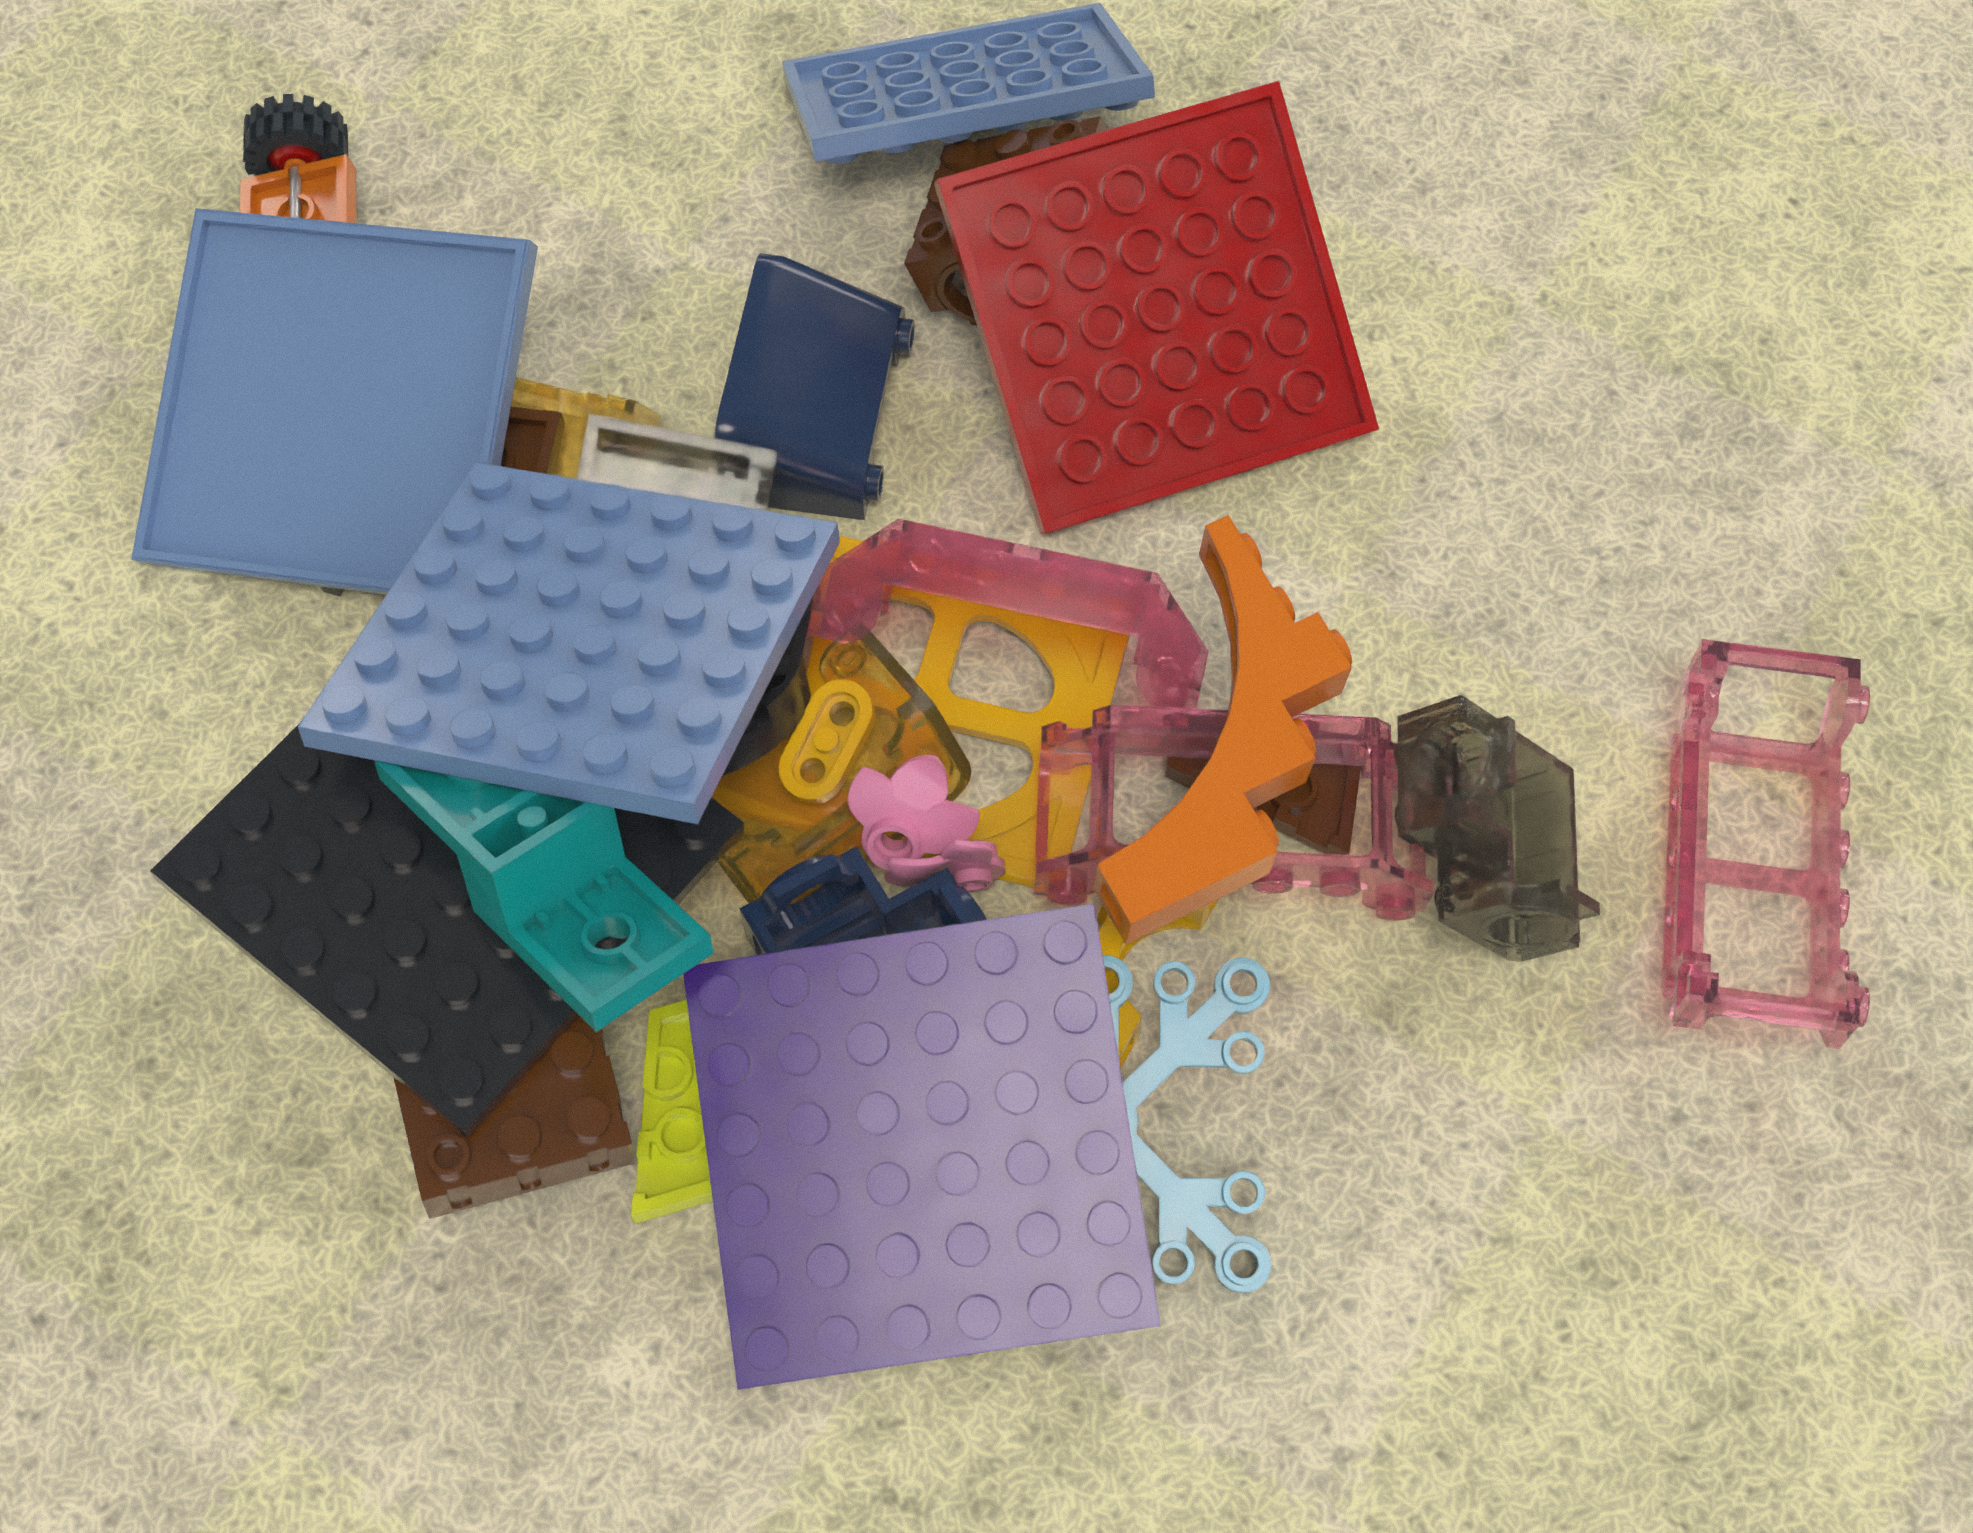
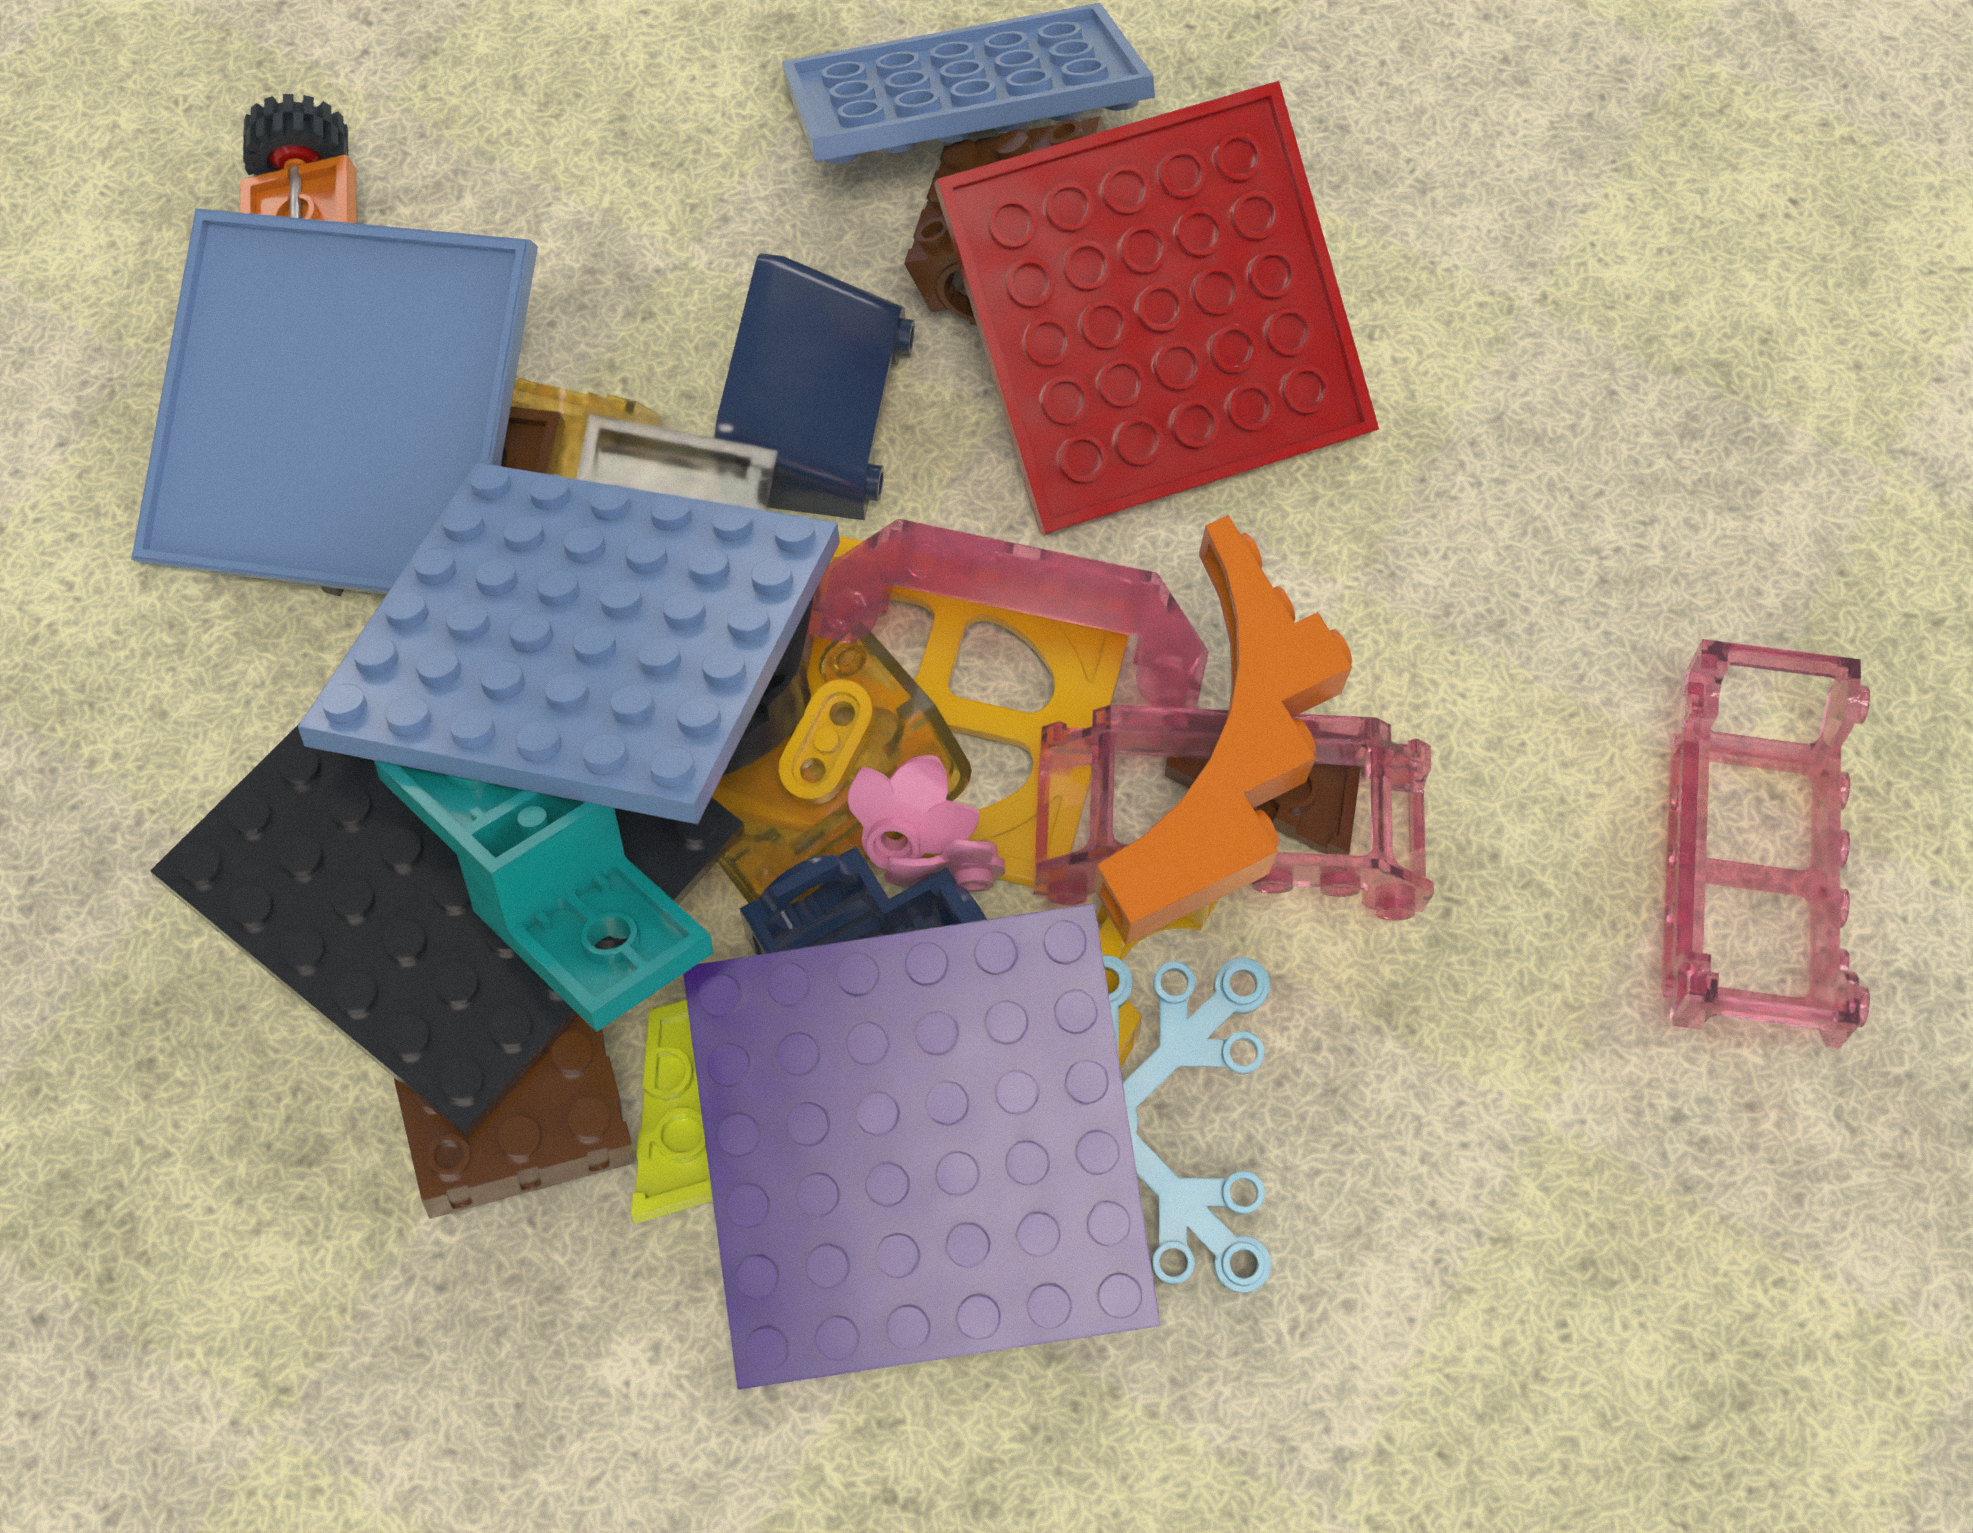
(1498, 826): clear smoke piece -> none

